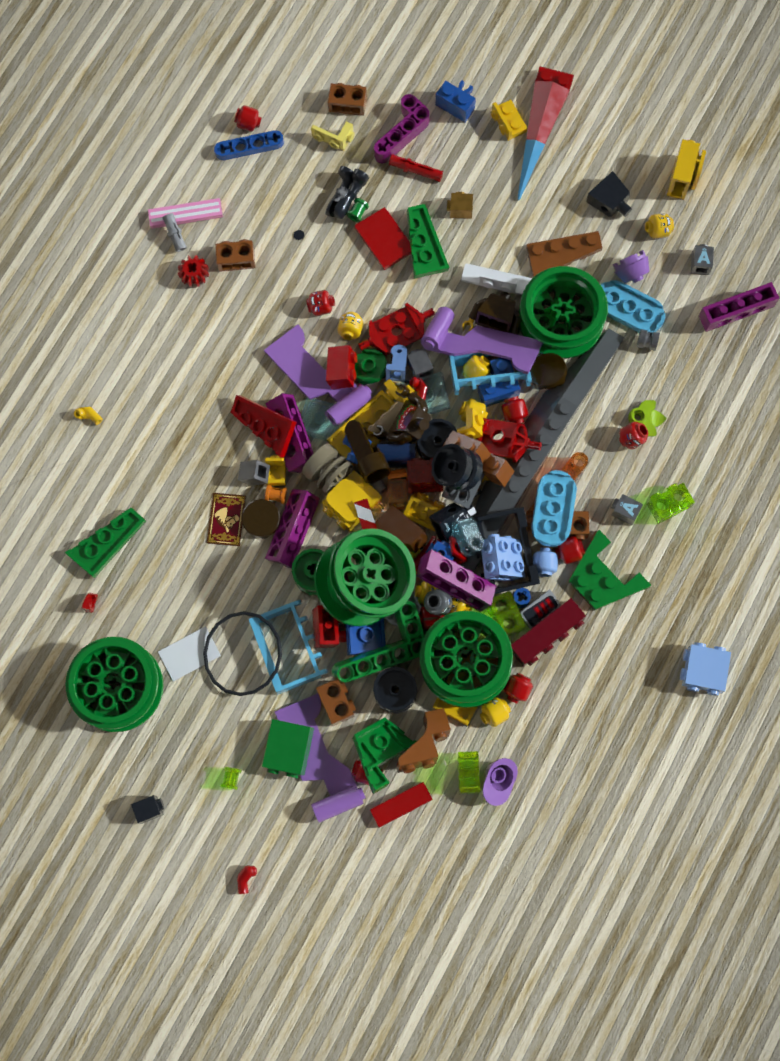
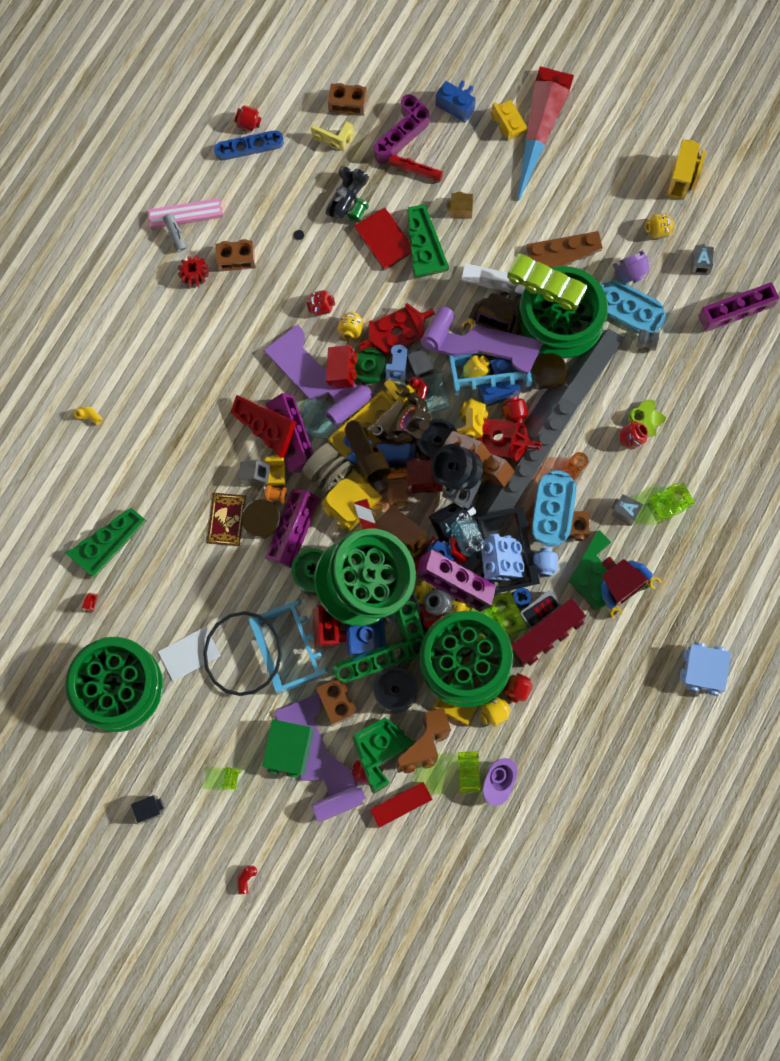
(420, 508): yellow bracket -> none
(547, 282): none -> lime brick
(570, 550): red head -> none
(610, 196): black torso -> none
(623, 582): none -> dark red torso

